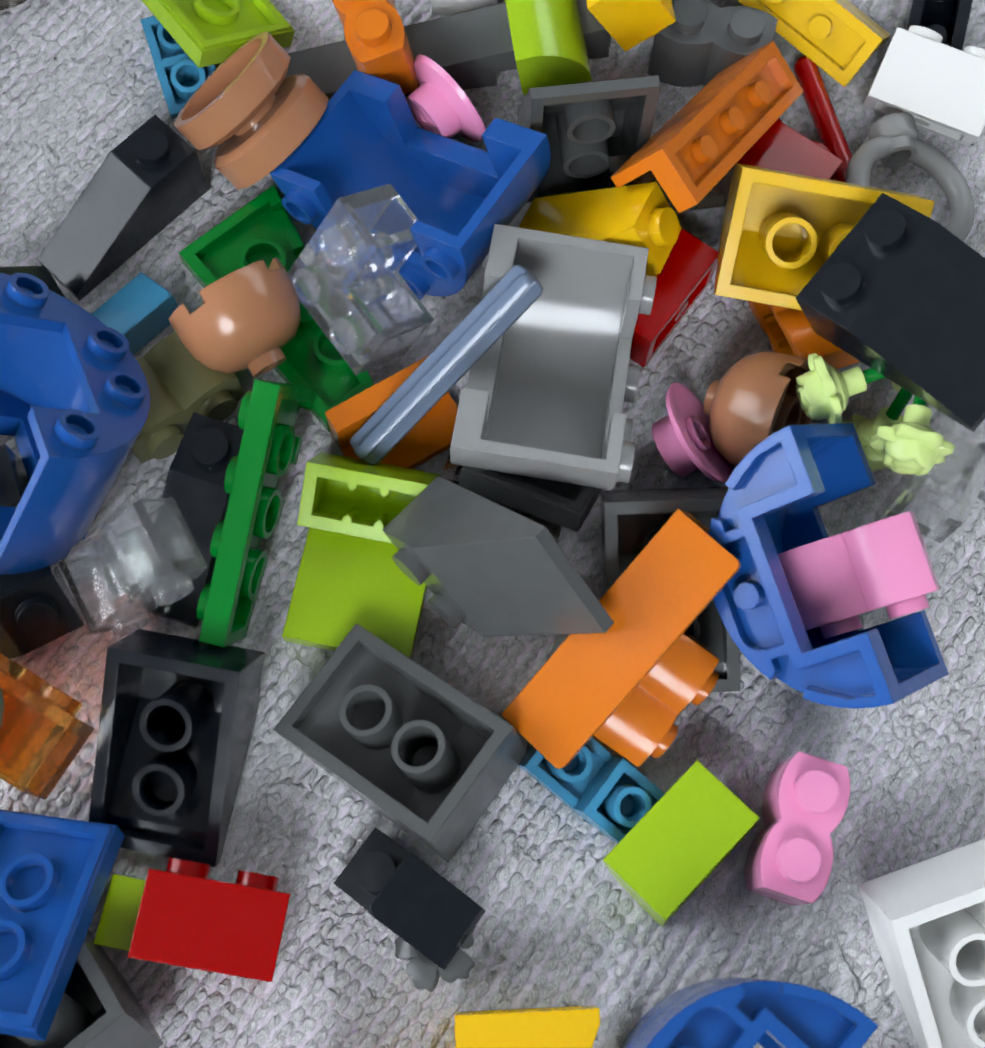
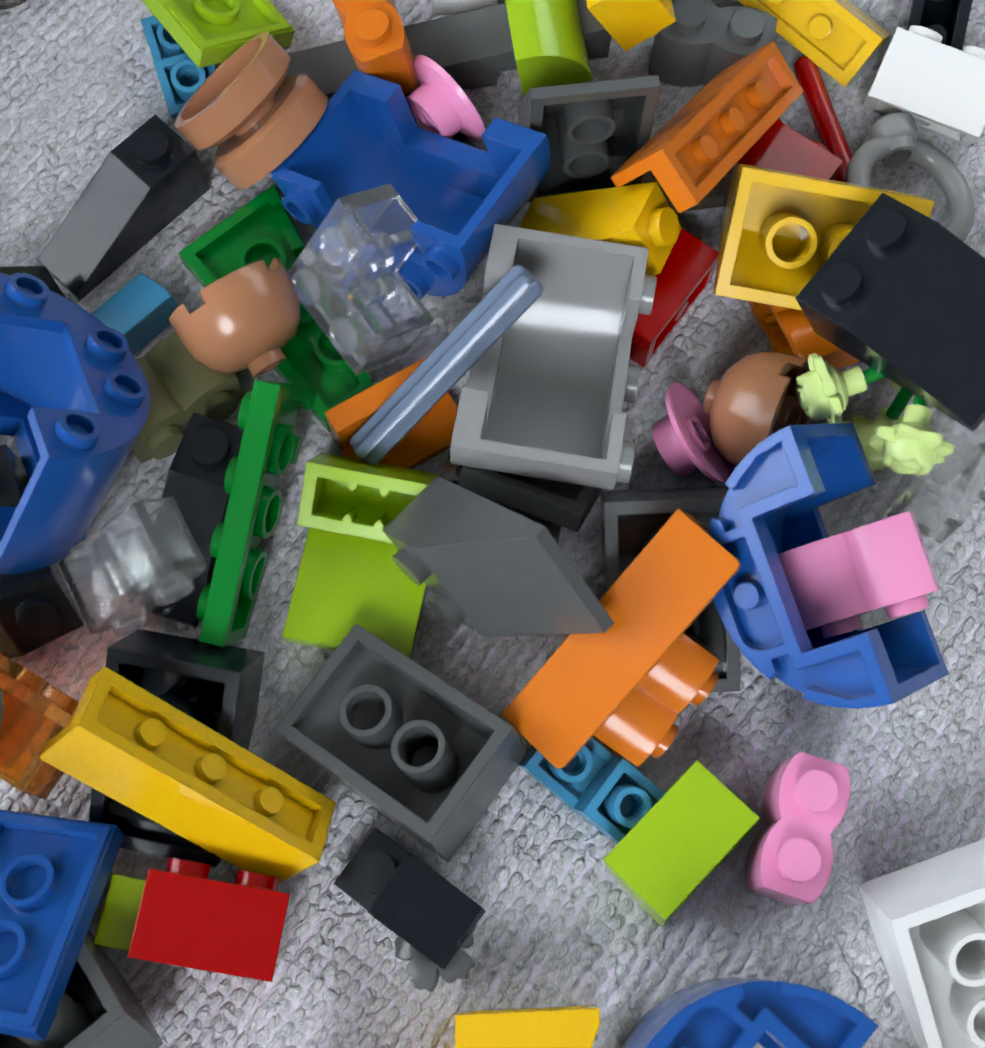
(190, 779): none -> yellow panel

